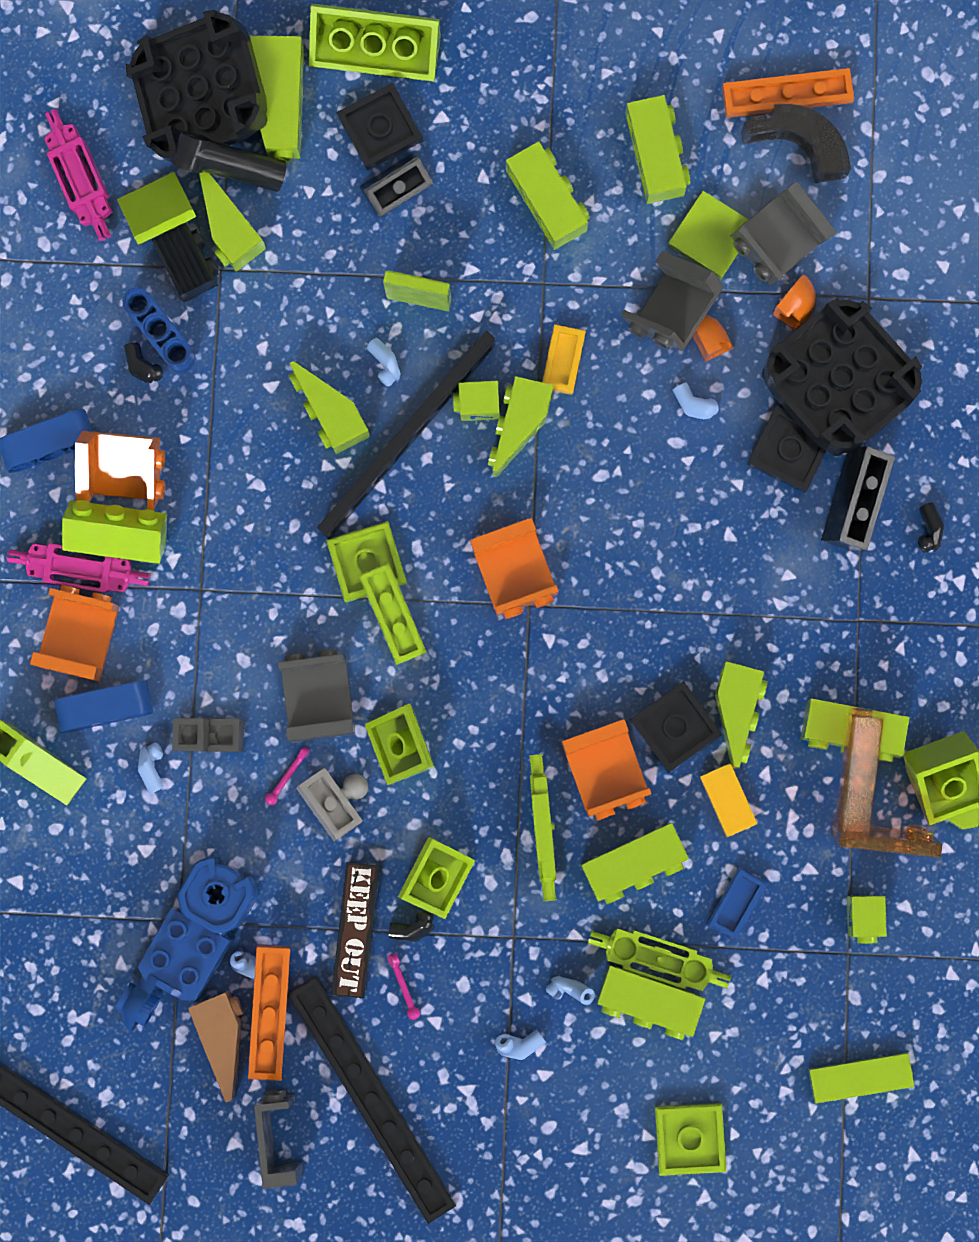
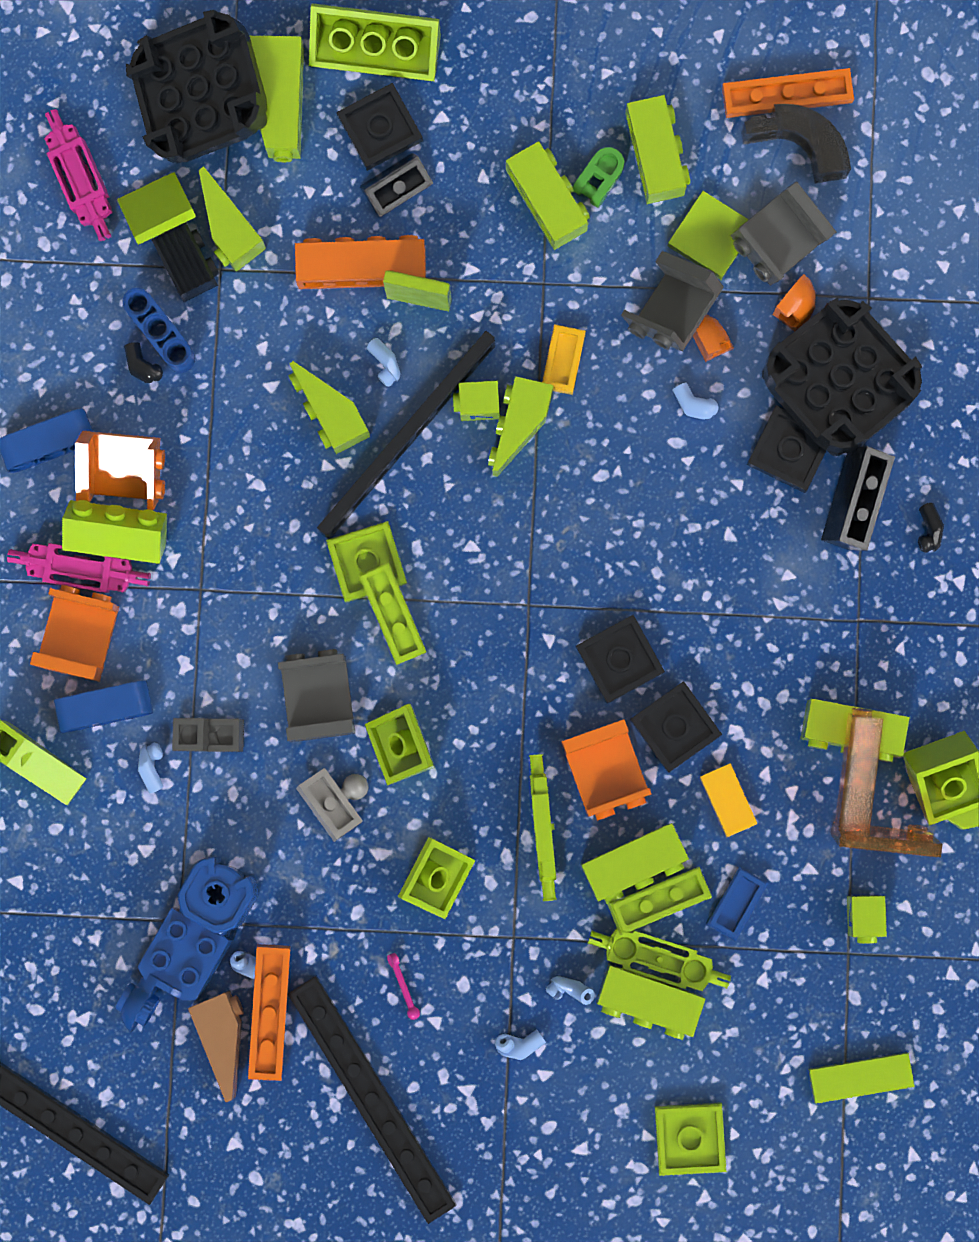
(202, 155): black piece -> none
(271, 798): dark pink hinge -> none
(274, 1174): dark grey panel -> none
(355, 930): tile -> none
(357, 263): none -> orange brick
(414, 931): black arm -> none
(514, 568): orange panel -> none
(607, 167): none -> bright green plate
(620, 659): none -> black plate
(659, 900): none -> lime tile
(736, 701): lime slope -> none

